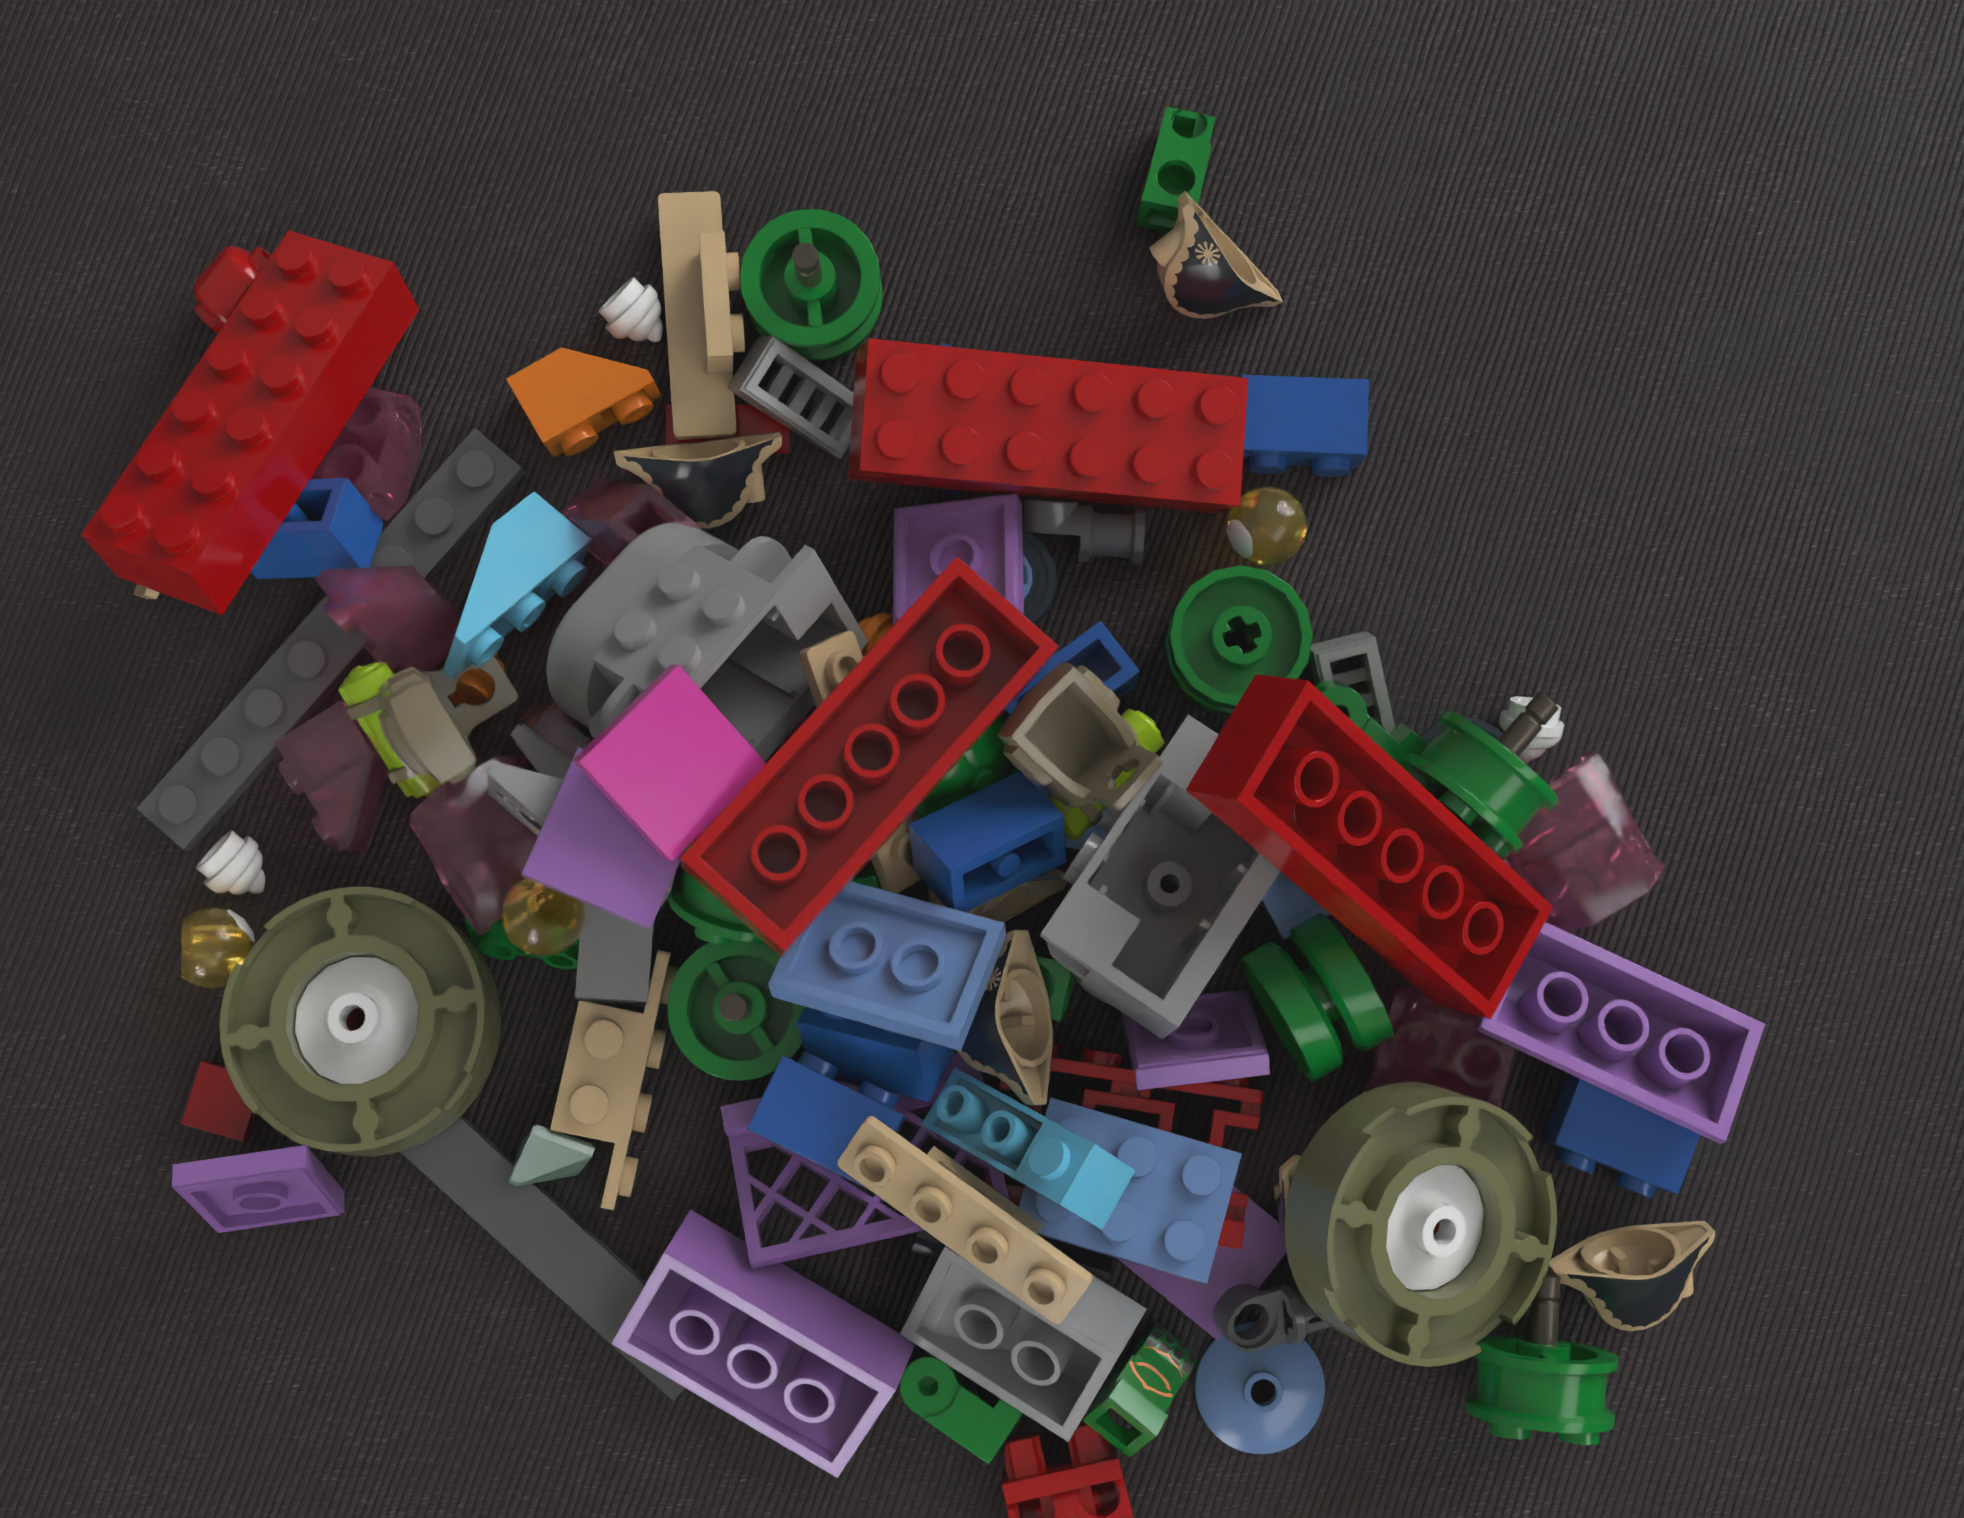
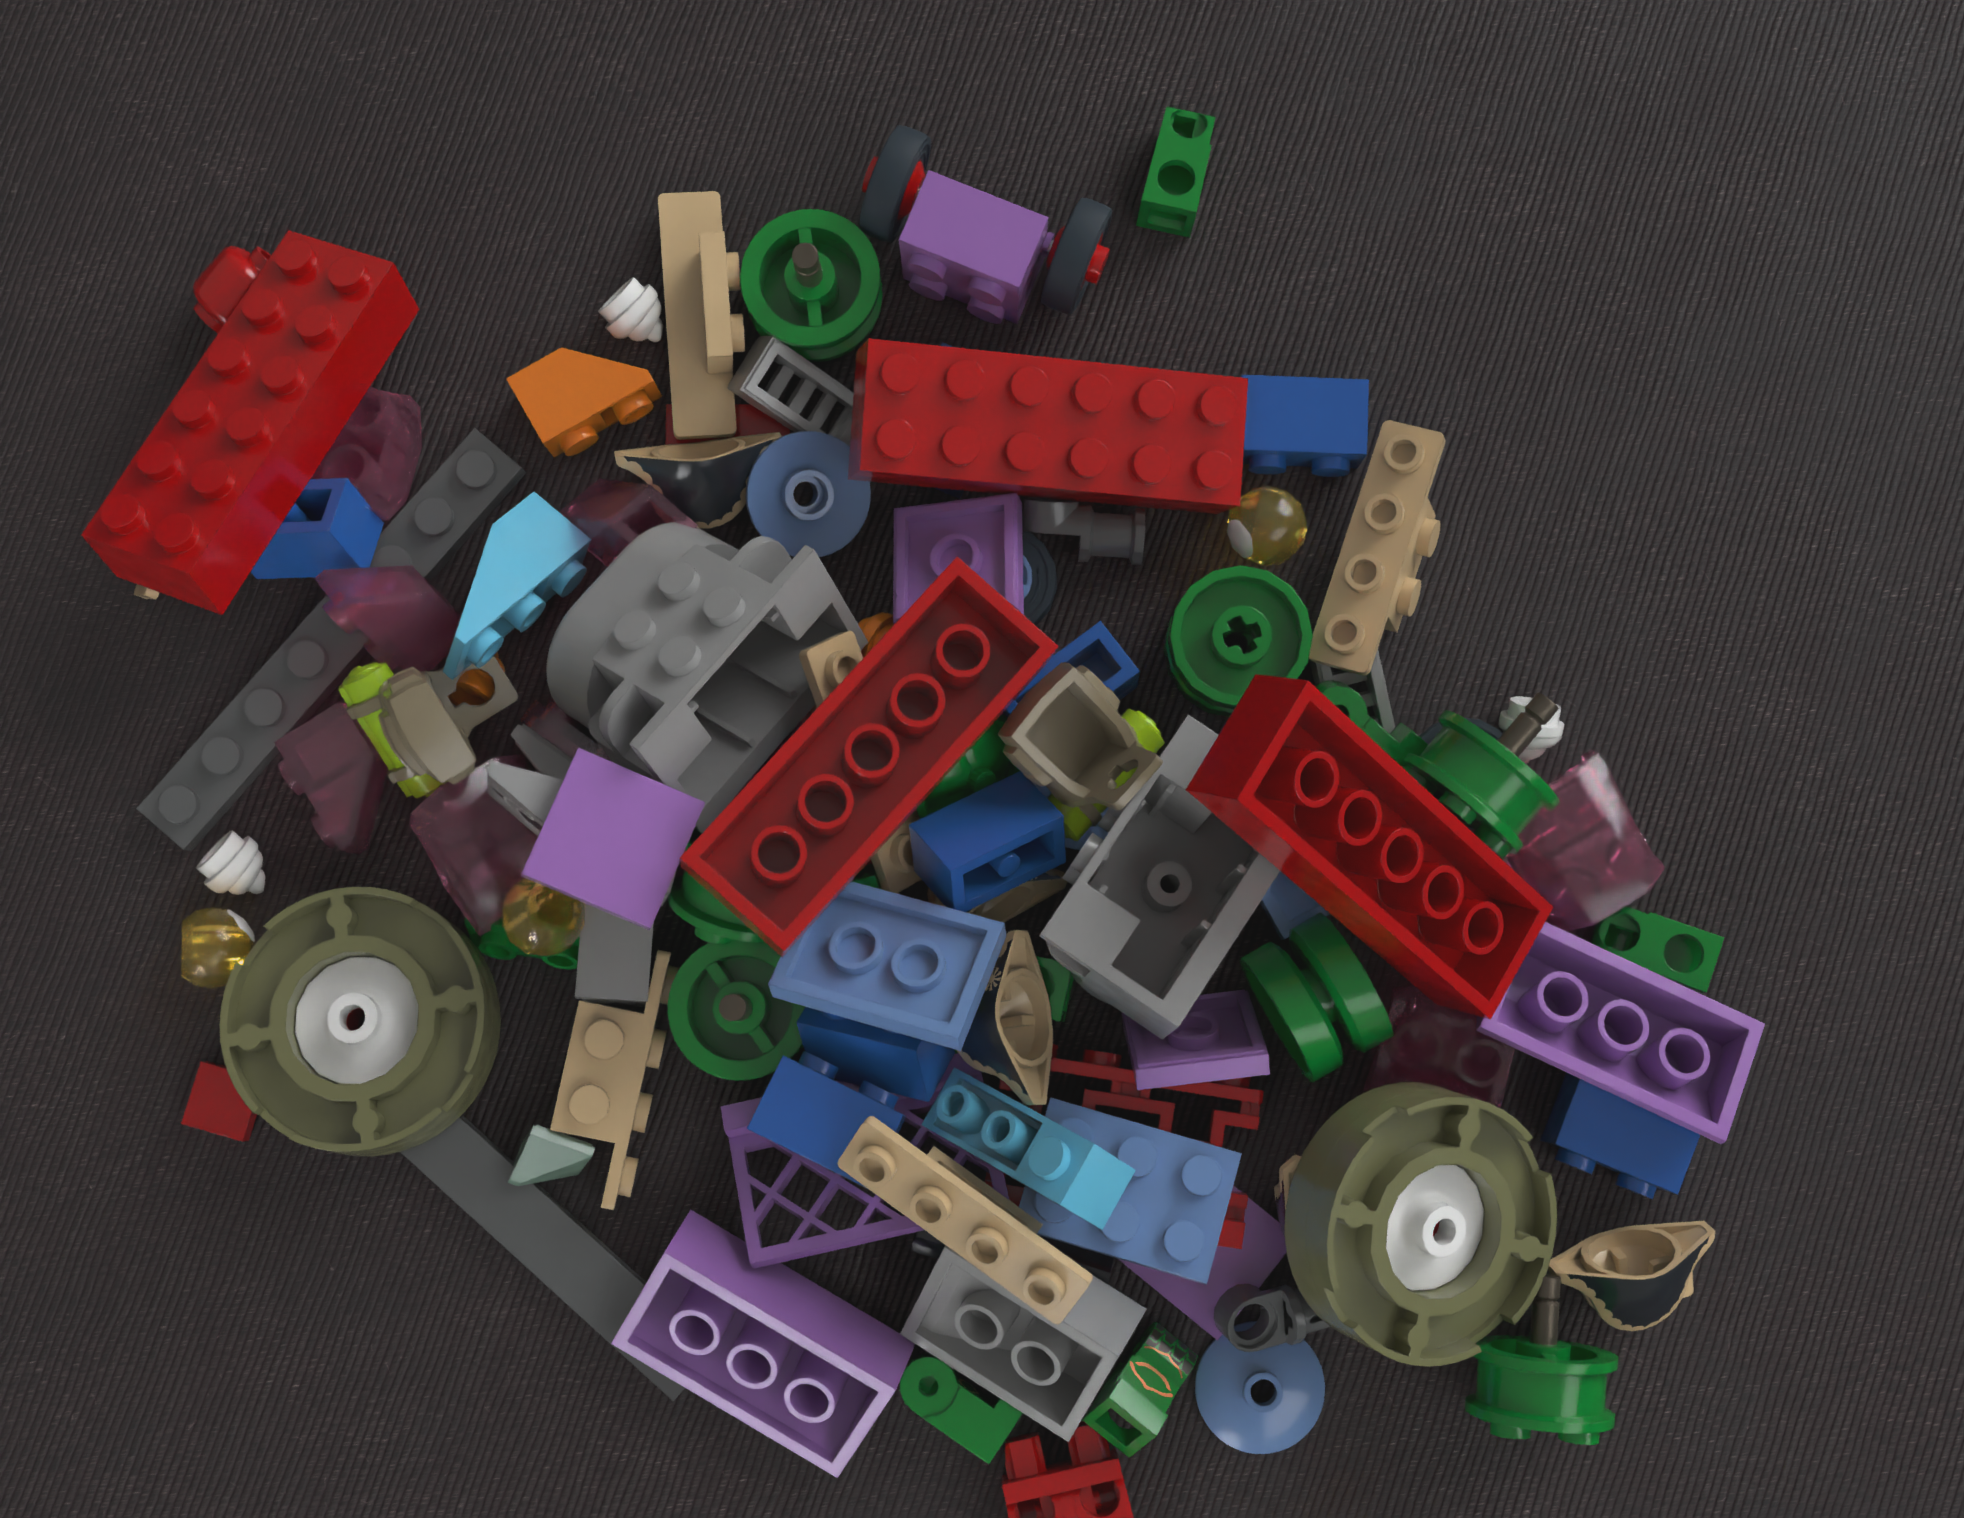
(259, 1188): medium lavender tile -> none
(670, 762): dark pink tile -> none
(836, 505): none -> medium blue dish
(974, 242): none -> brick
(1205, 269): hat -> none
(1381, 550): none -> tan bracket
(1661, 946): none -> green leg

